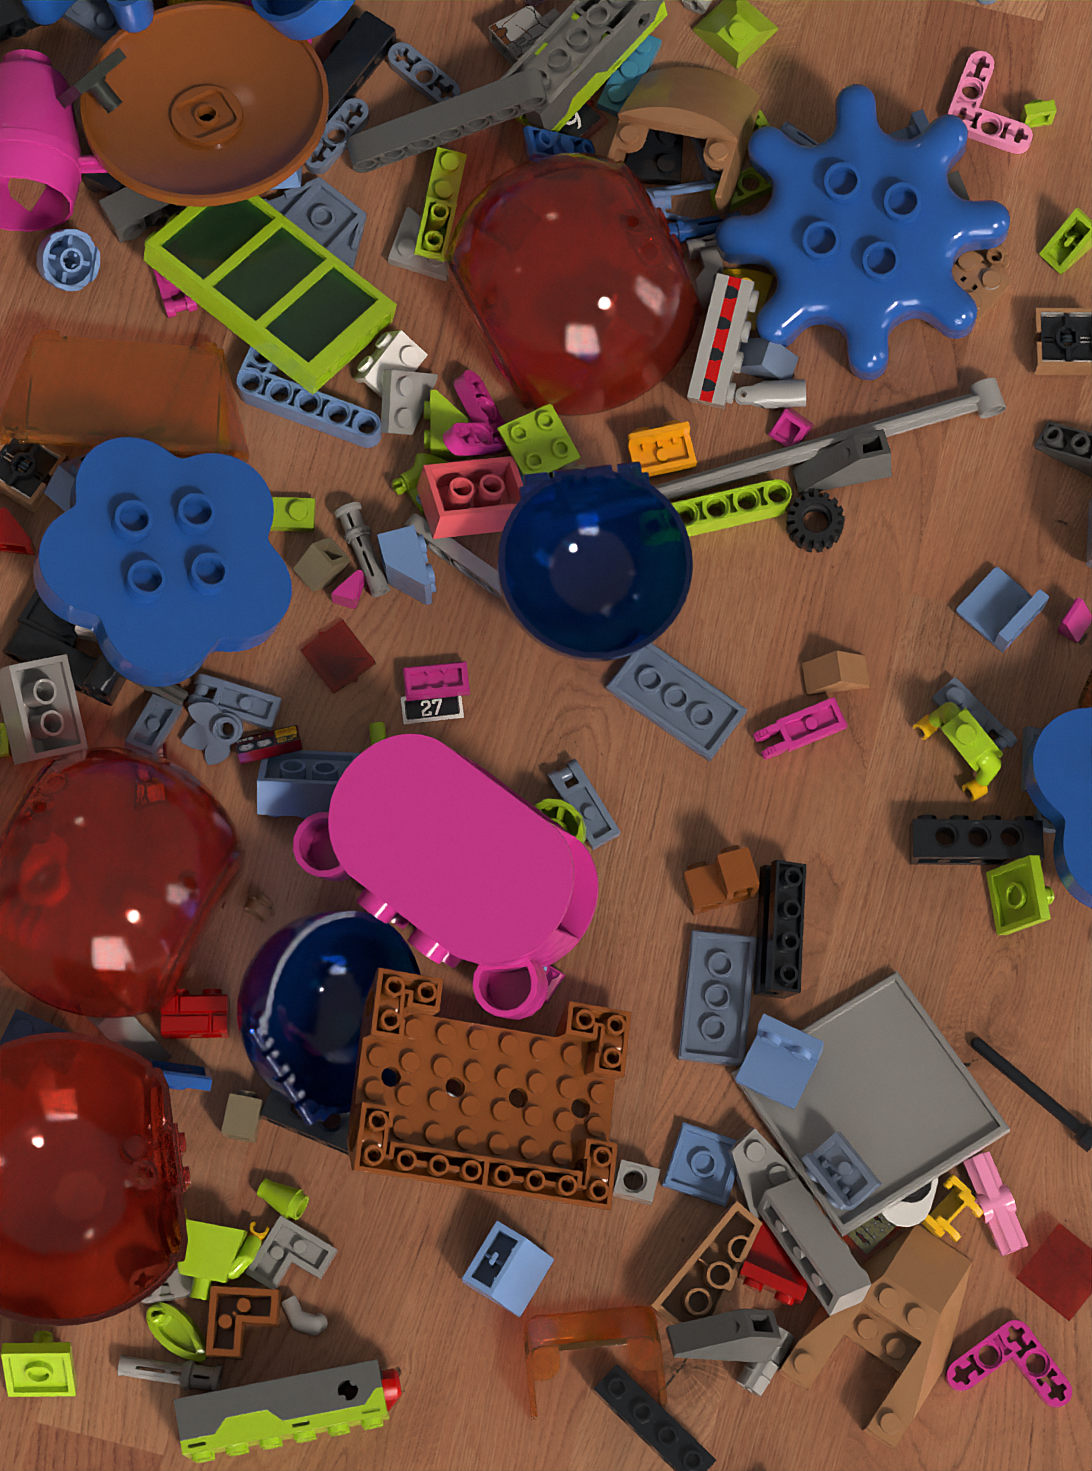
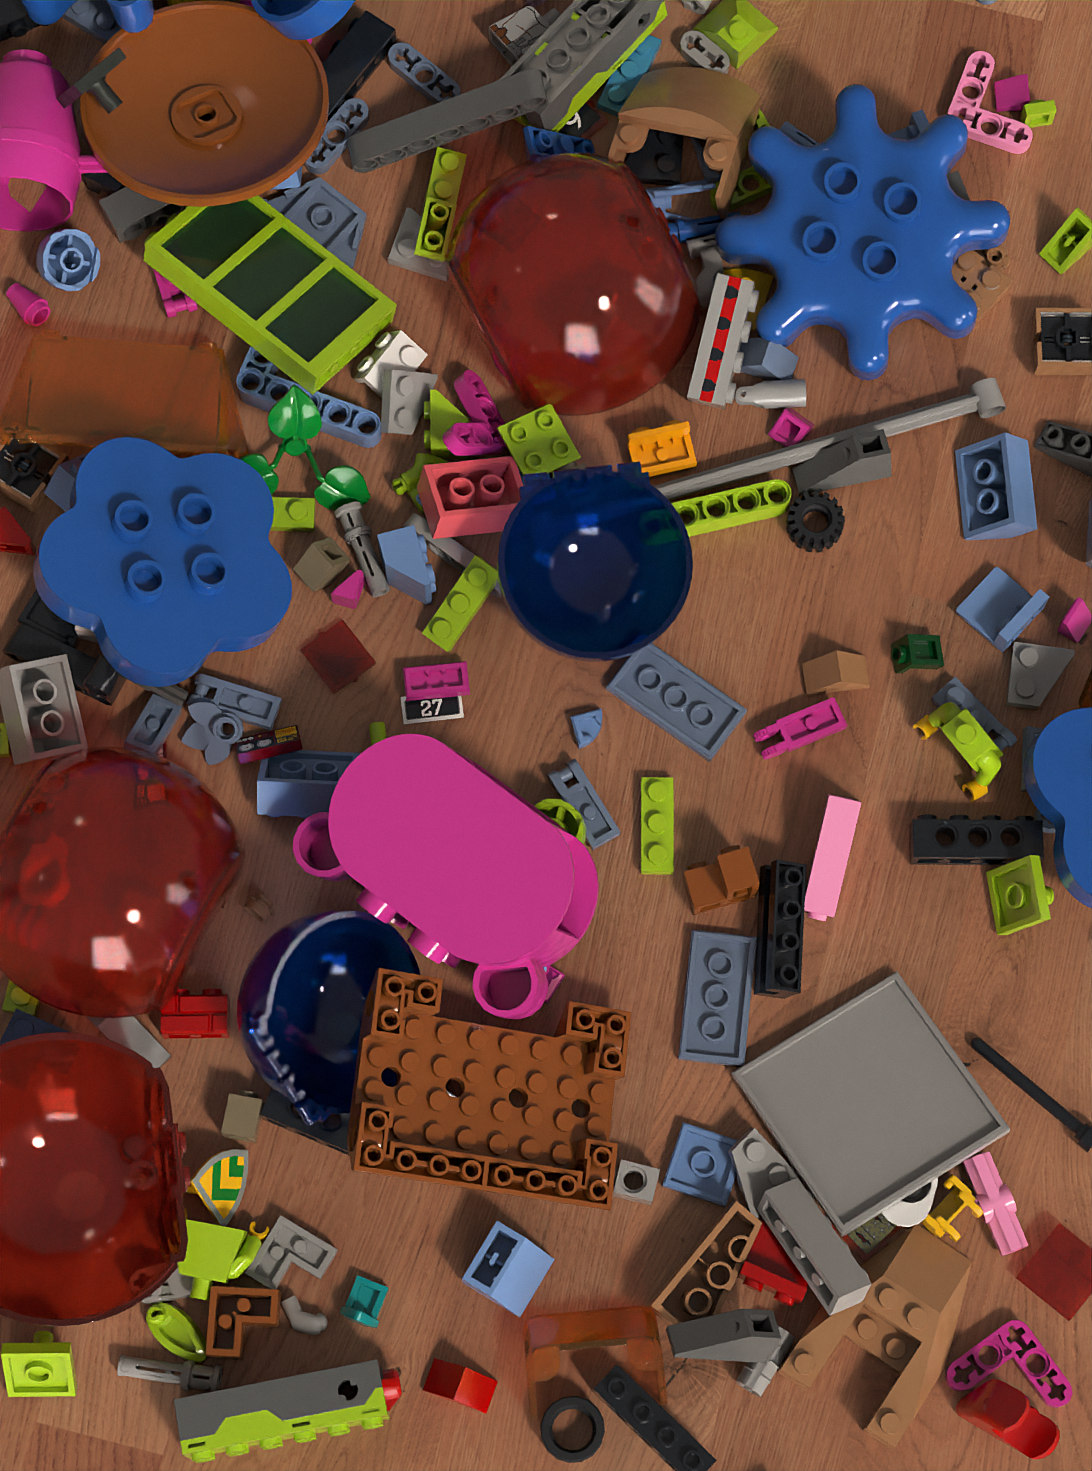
(18, 999): none -> lime plate
(30, 306): none -> dark pink cone
(184, 1076): blue plate -> none
(221, 1183): none -> shield
(283, 1198): lime cone -> none
(295, 421): none -> green plant
(365, 1302): none -> teal tile
(460, 1385): none -> red slope
(462, 603): none -> lime plate
(586, 726): none -> medium blue tile
(595, 1417): none -> black tyre
(657, 825): none -> lime plate
(707, 52): none -> light grey beam
(780, 1062): medium blue bracket -> none
(831, 856): none -> bright pink slope
(841, 1172): sand blue bracket -> none
(916, 652): none -> dark green bracket
(996, 488): none -> medium blue slope
(1009, 1418): none -> red animal
(1012, 93): none -> dark pink slope
(1034, 673): none -> light grey wing

